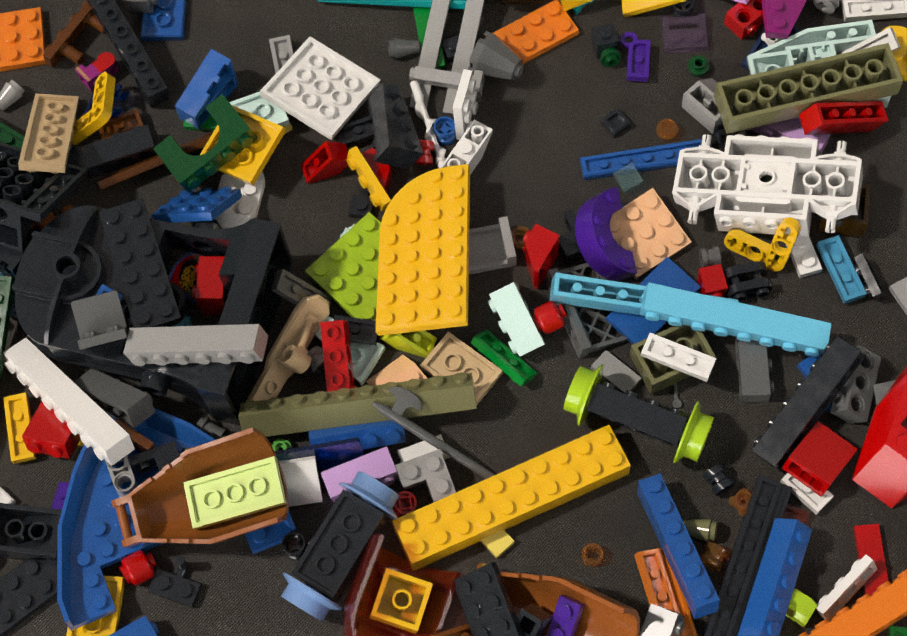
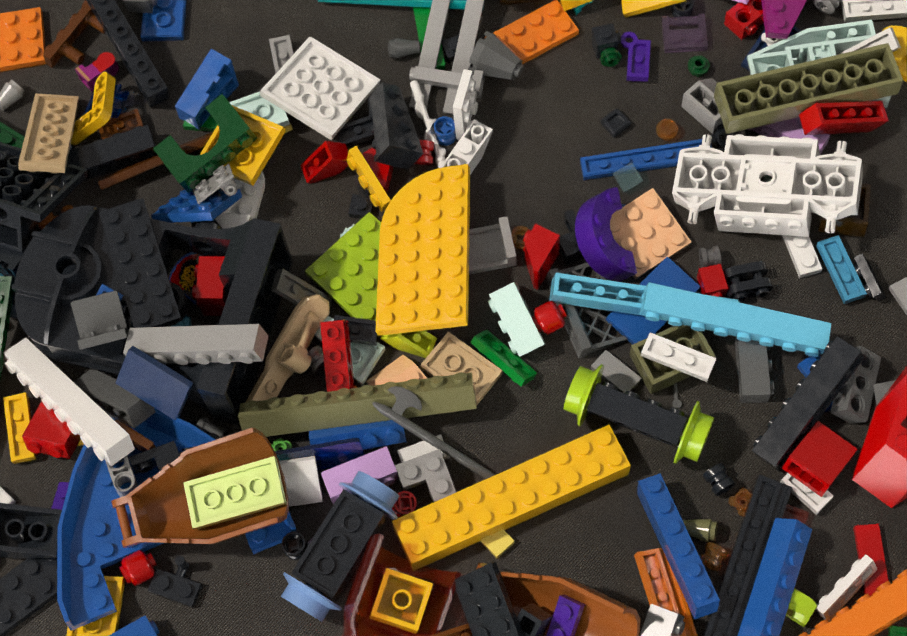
(154, 382): none -> dark blue tile
(221, 178): none -> light grey hinge
(591, 562): clear orange bush -> none
(767, 250): yellow beam -> none

